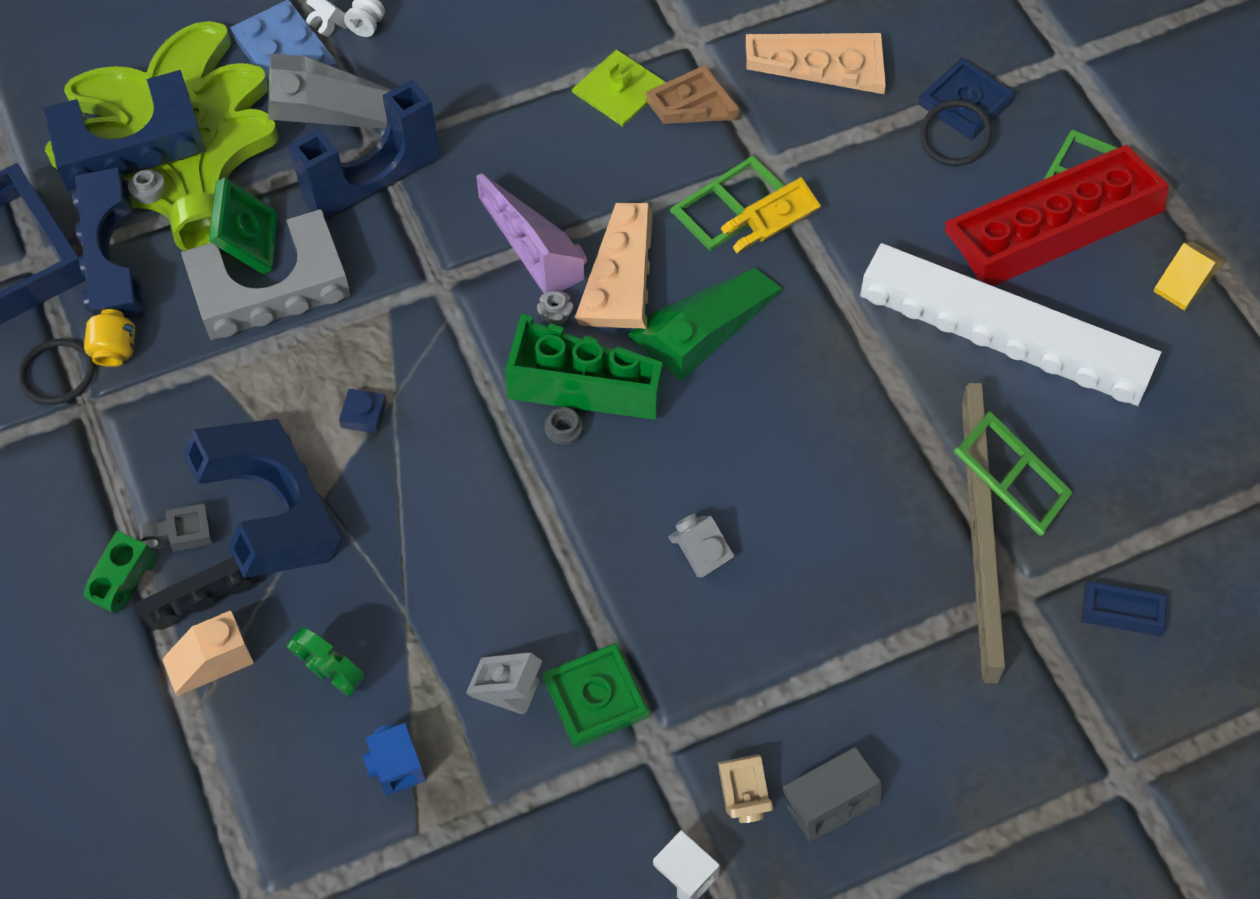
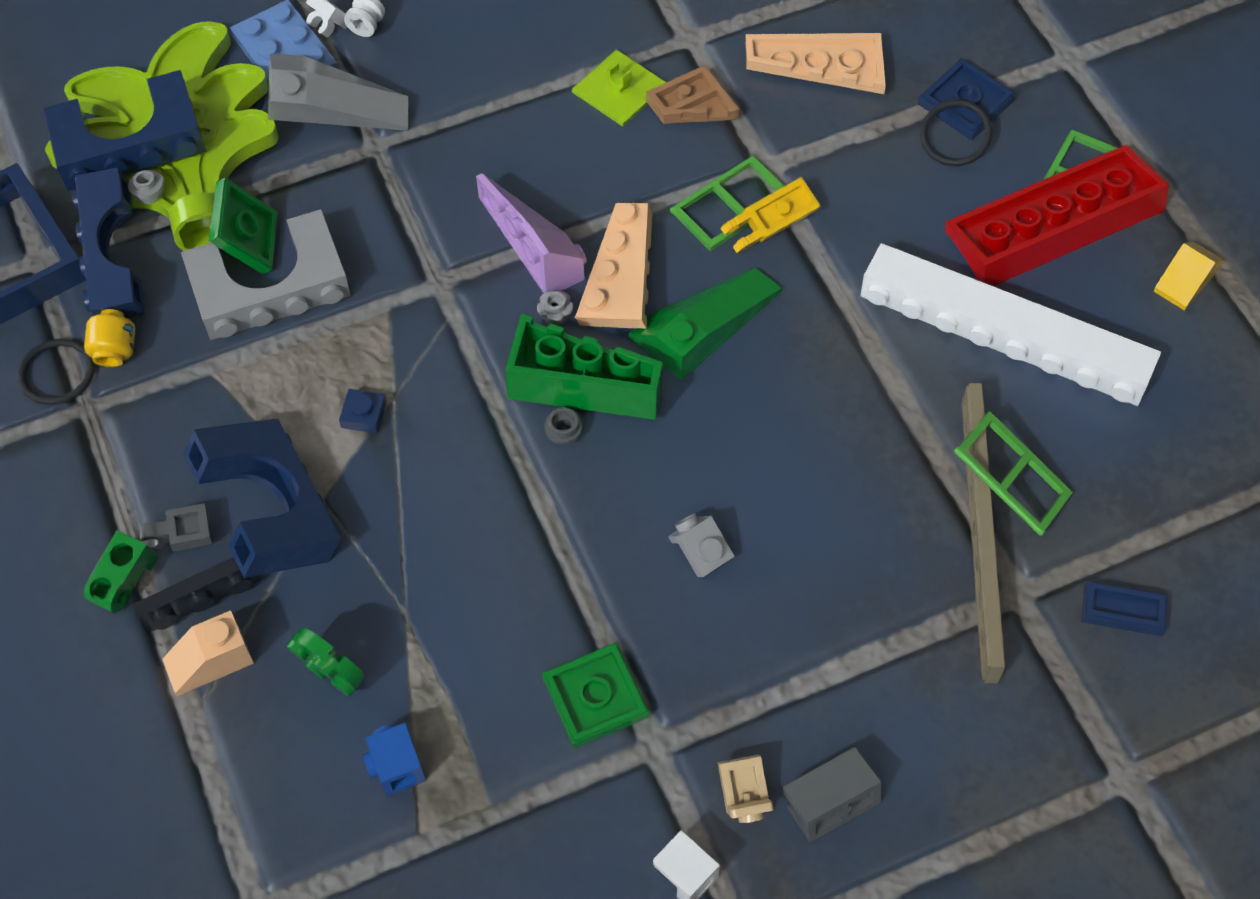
(405, 146): dark blue arch -> none
(506, 681): light grey slope -> none

